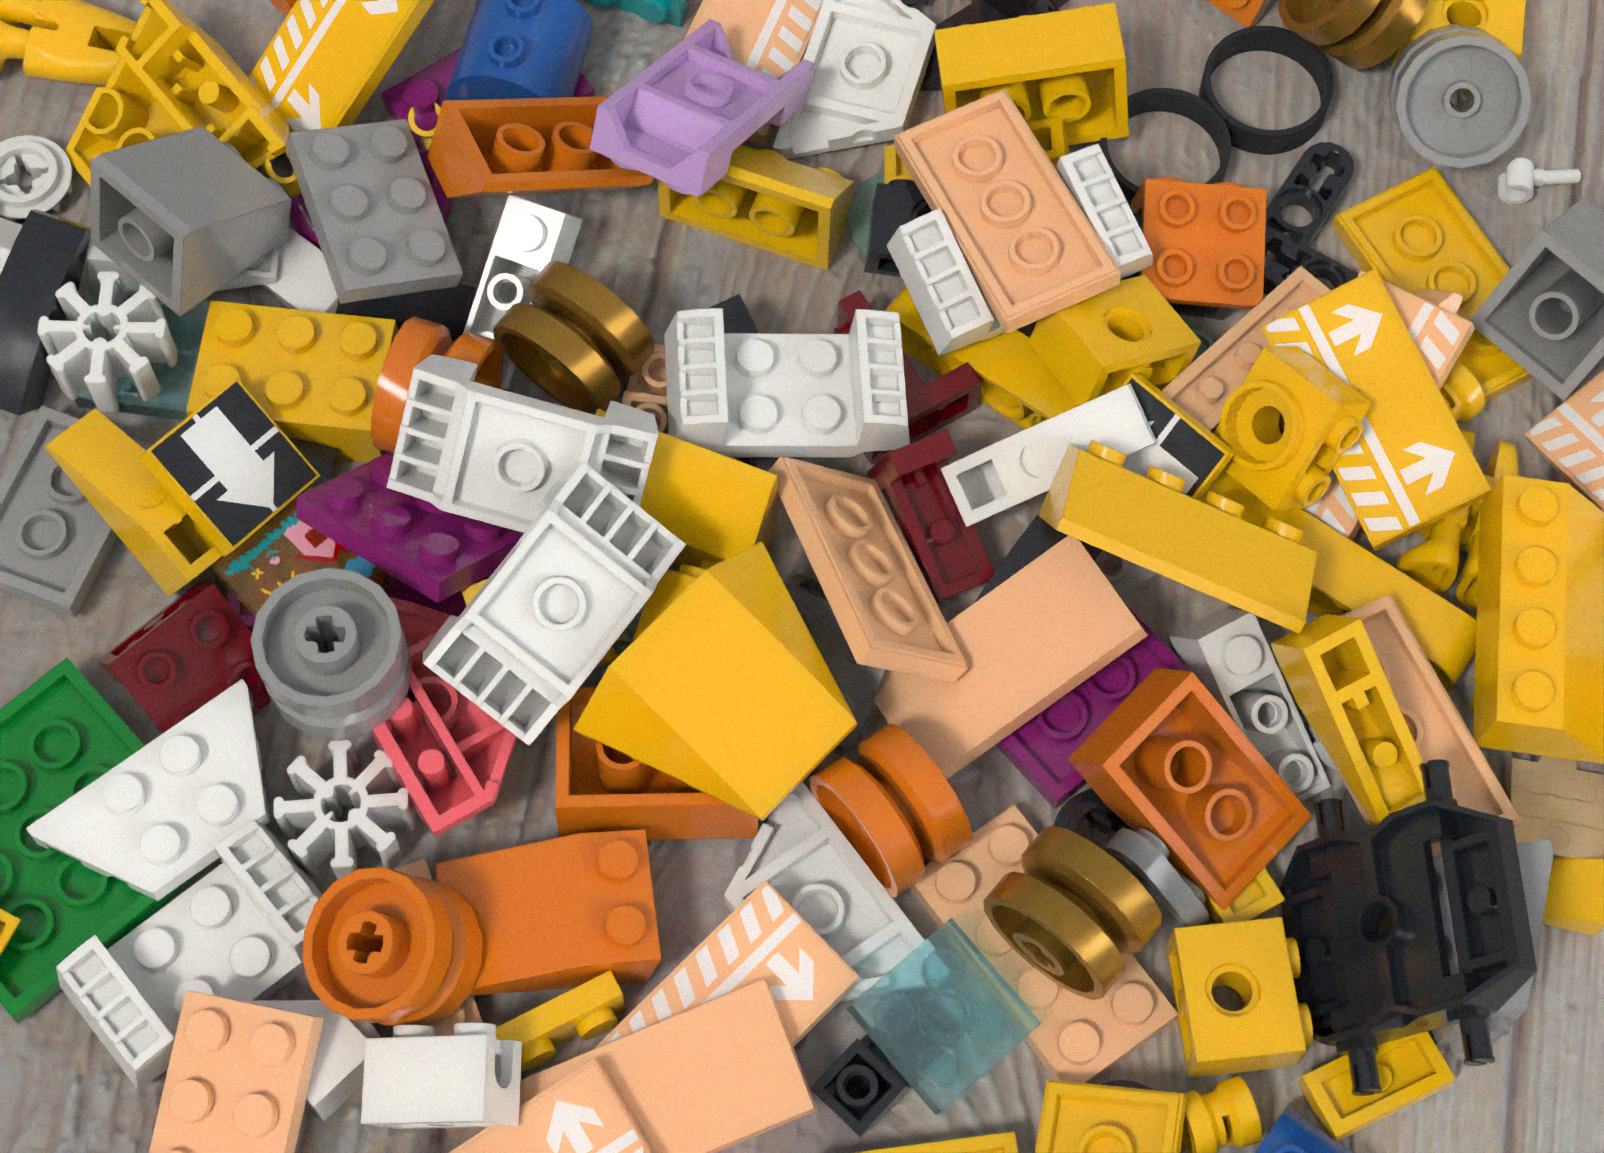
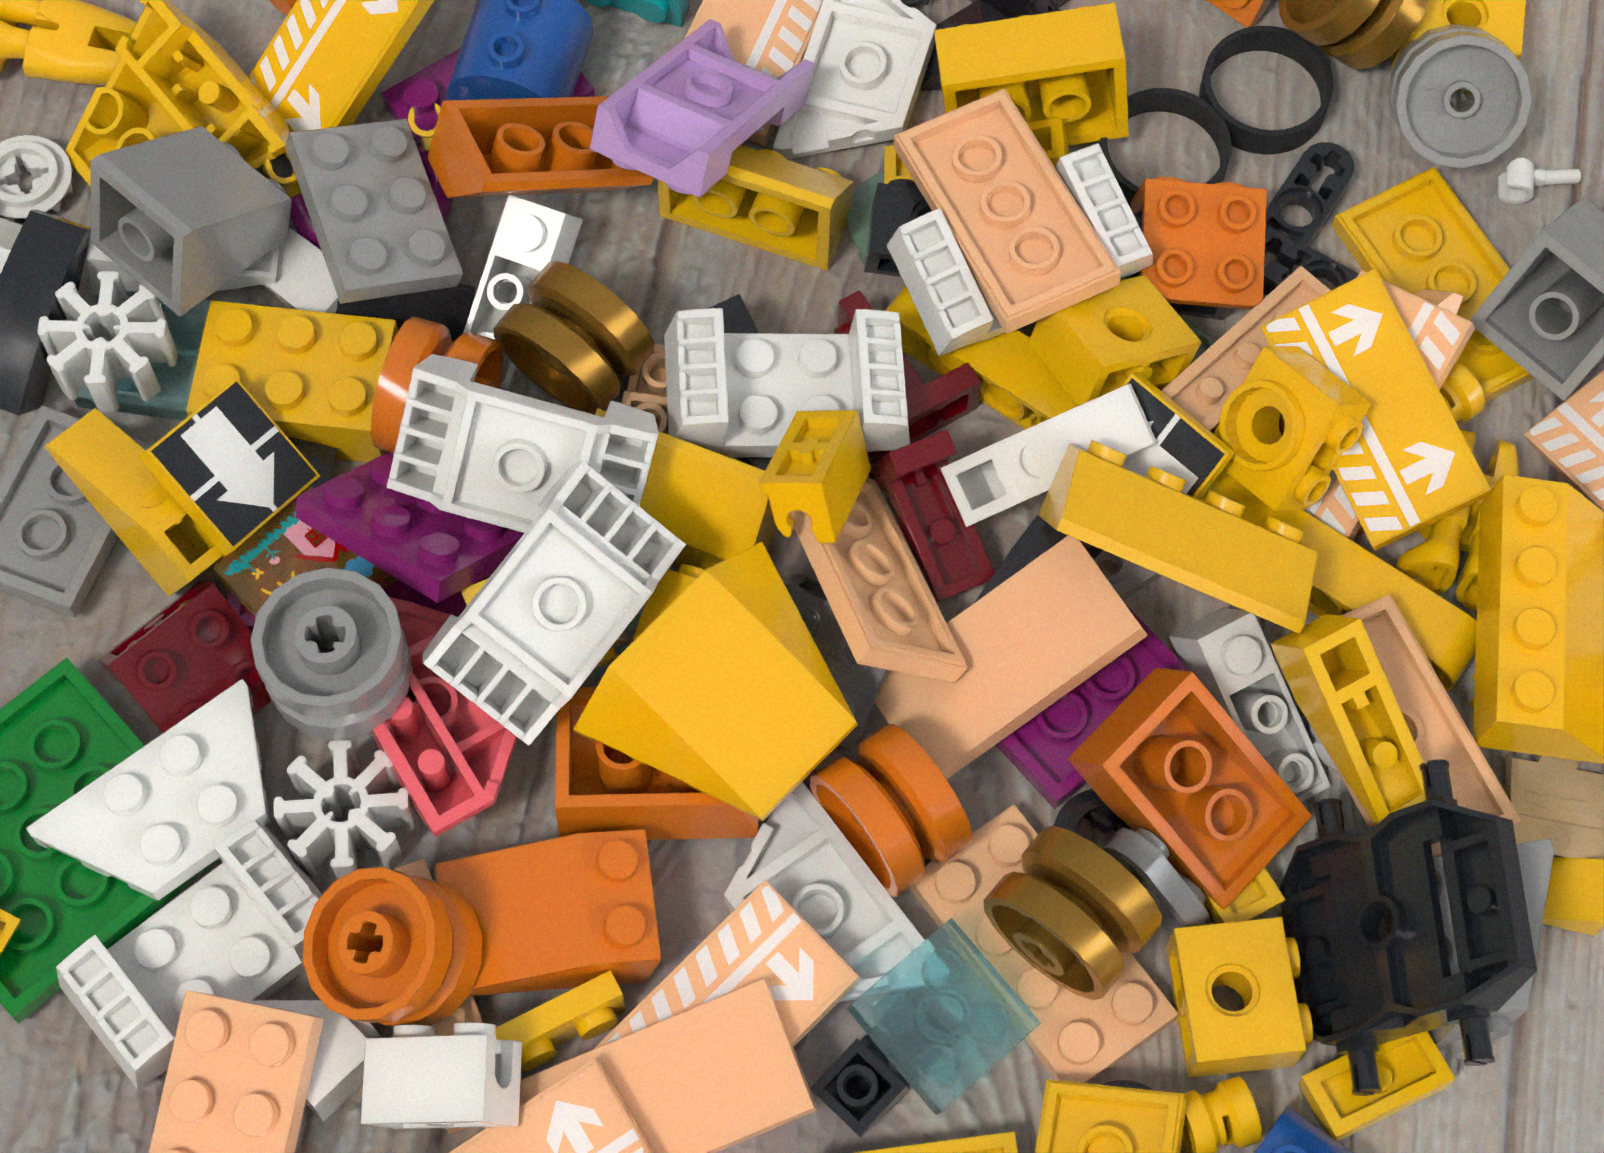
(817, 471): none -> yellow hinge

